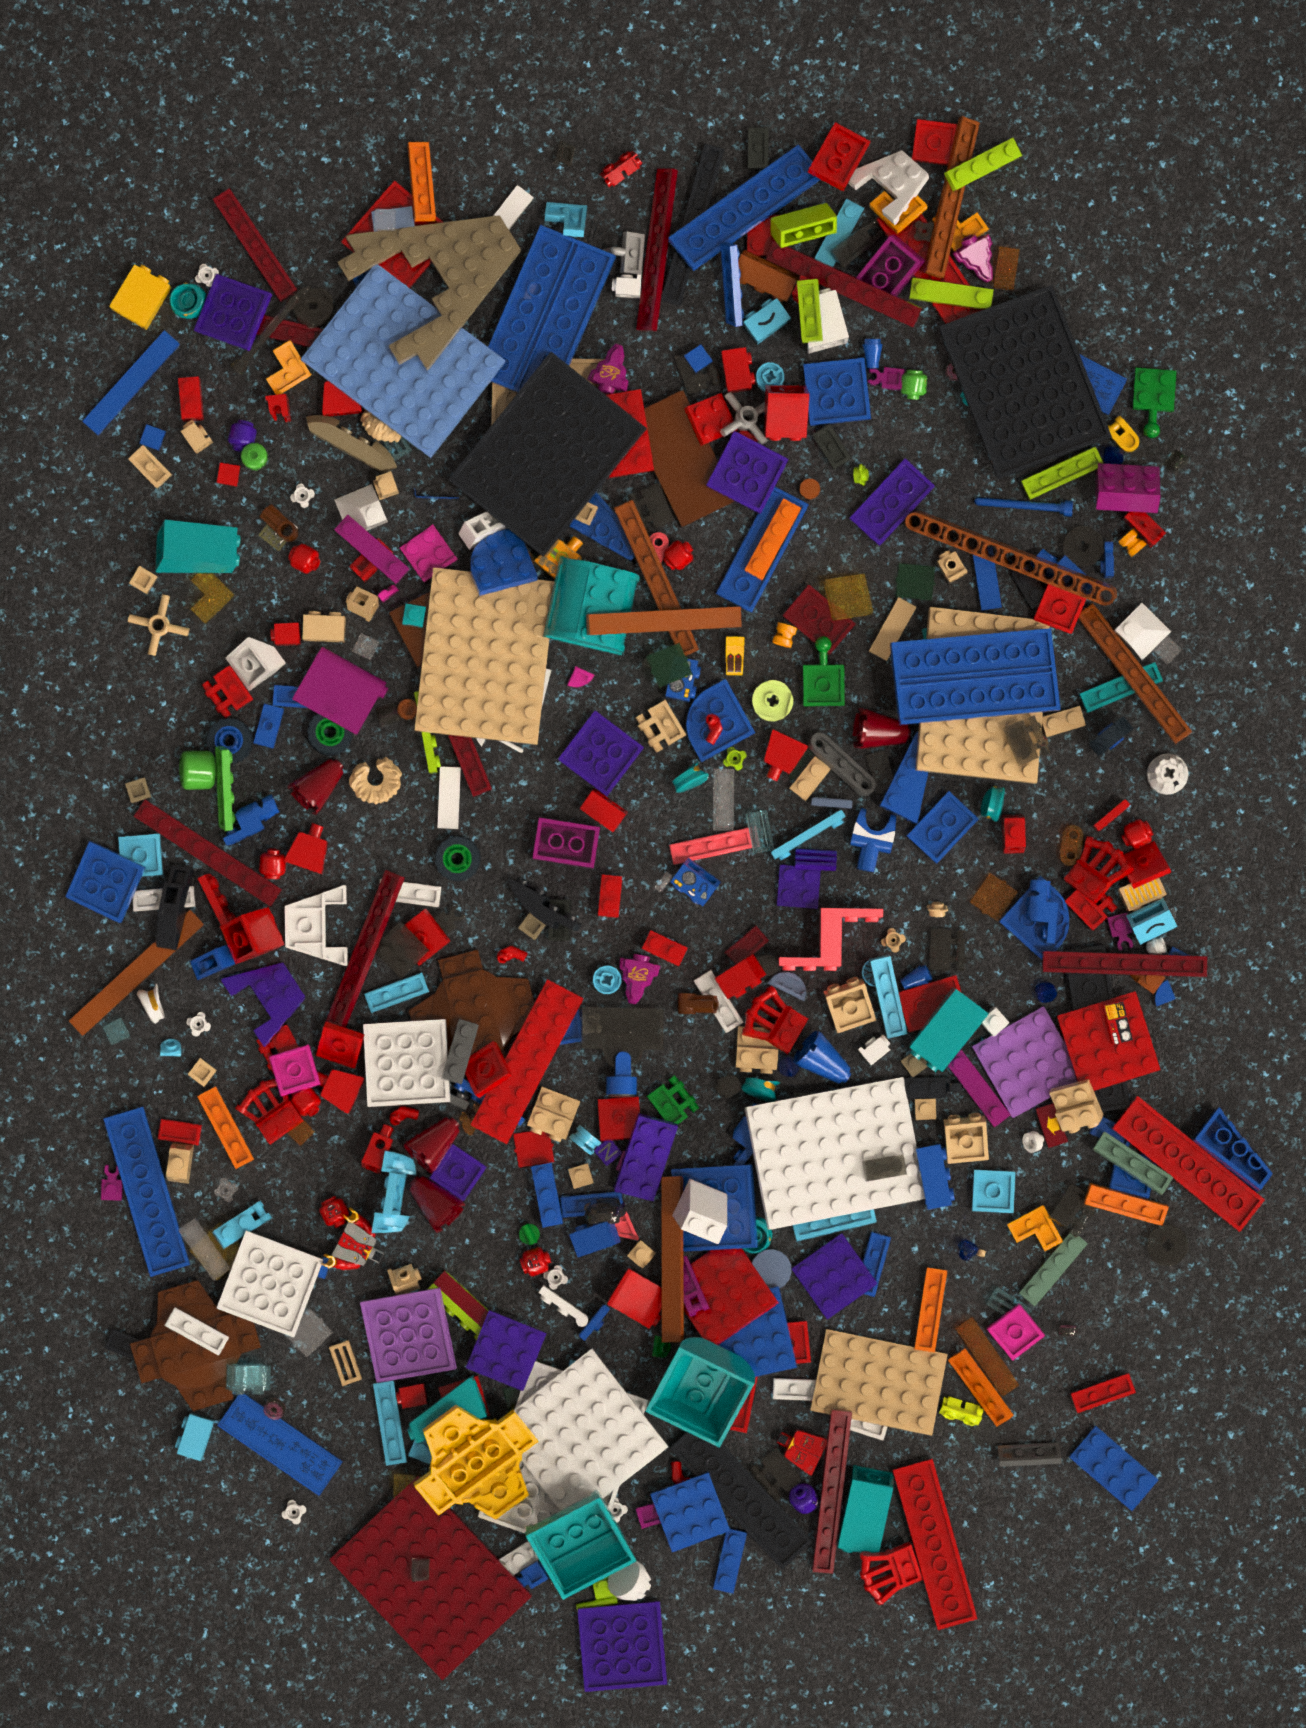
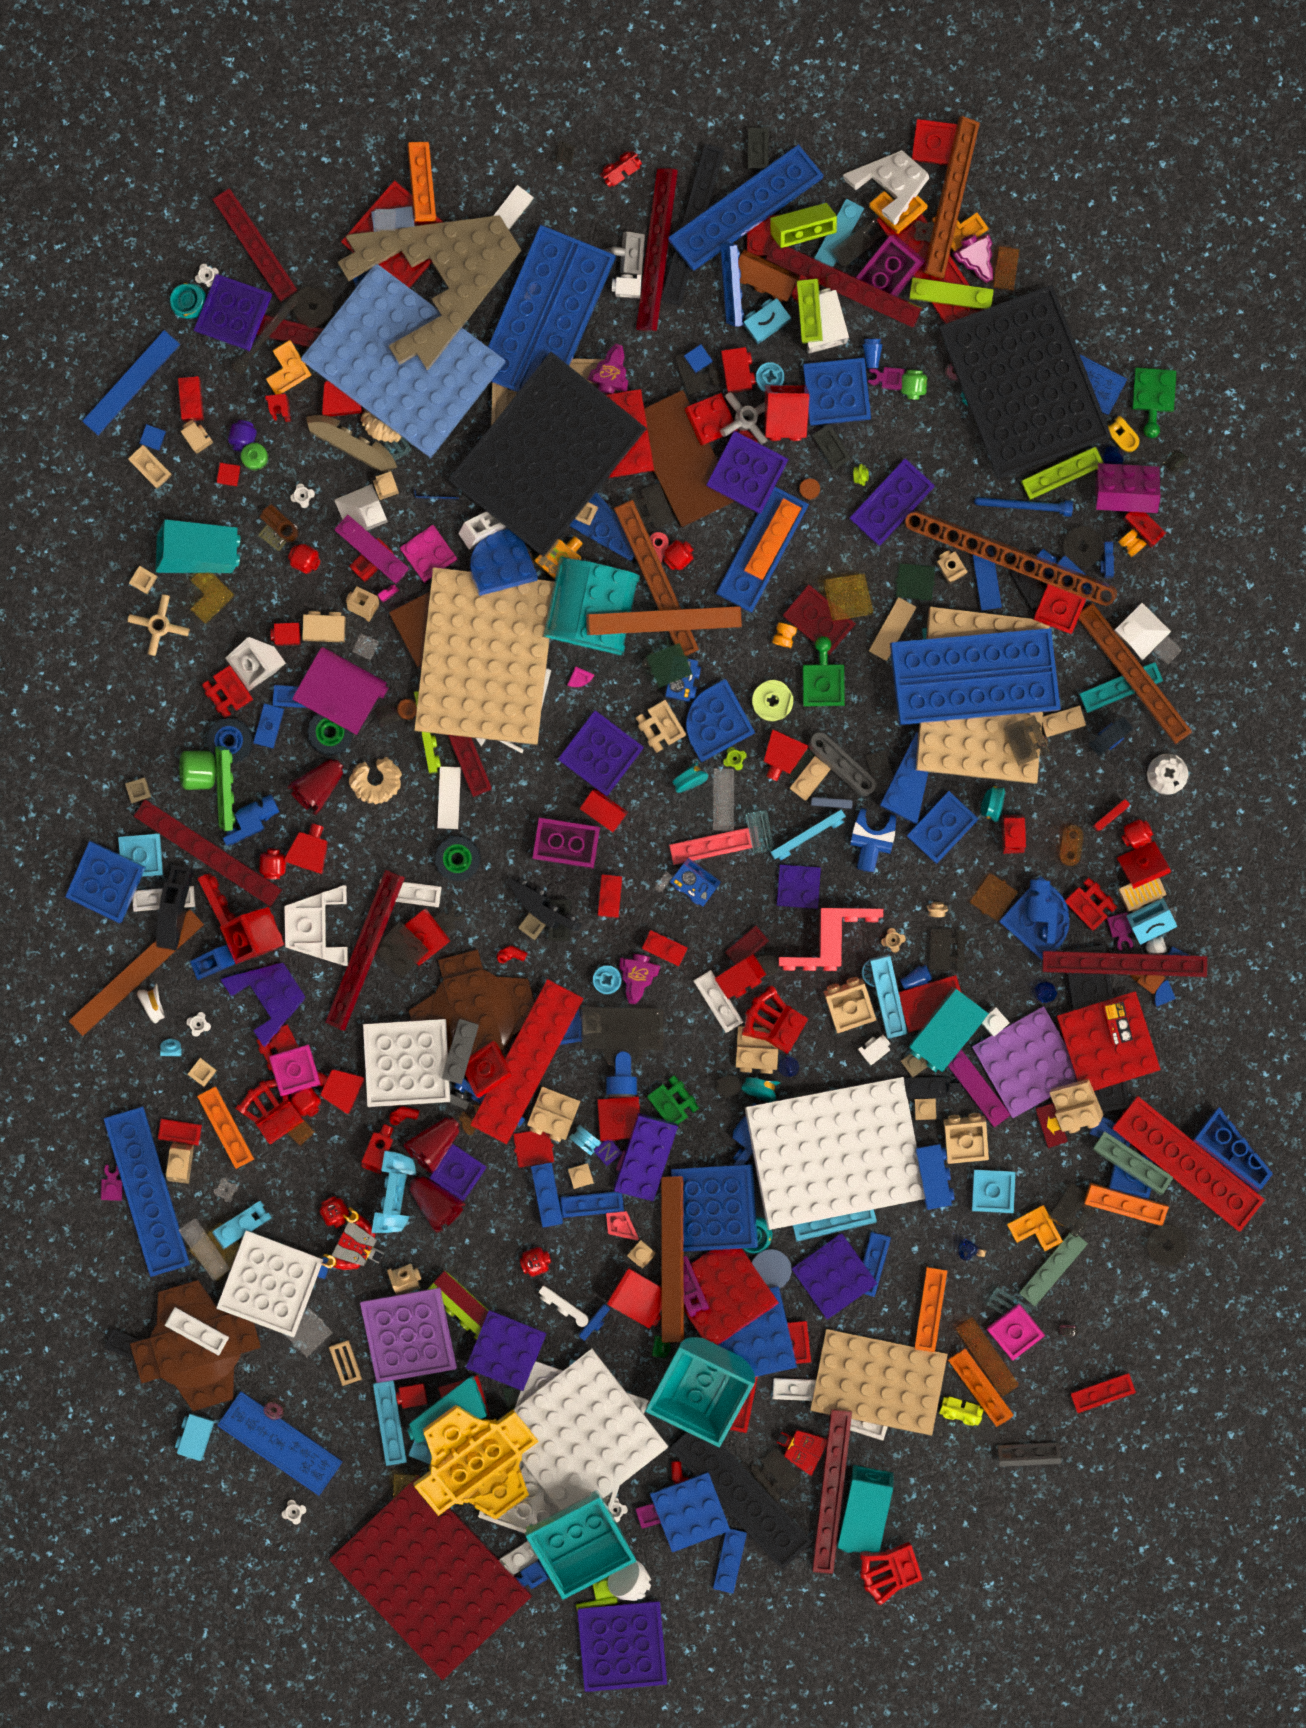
(116, 1031): clear light blue tile -> none
(141, 296): yellow brick -> none
(248, 1378): clear light blue brick -> none
(340, 1045): red plate -> none
(396, 992): medium azure tile -> none
(414, 615): teal plate -> none
(419, 1569): clear smoke slope -> none
(529, 1234): green plate -> none
(554, 1283): white plate -> none
(570, 214): medium azure plate -> none
(594, 1238): blue brick -> none
(605, 1210): clear smoke plate -> none
(692, 1003): reddish brown piece -> none
(702, 1211): white slope -> none
(715, 728): red arm -> none
(734, 655): yellow leg -> none
(790, 984): sand blue tile -> none
(803, 1498): dark purple head -> none
(814, 859): dark purple tile -> none
(822, 1059): blue cone -> none
(839, 156): red plate -> none
(878, 730): dark red cone -> none
(884, 1167): clear smoke plate -> none
(934, 1544): red plate -> none
(983, 164): lime plate -> none
(1033, 1141): white tile -> none
(1089, 880): red plate -> none
(1113, 1468): blue plate -> none

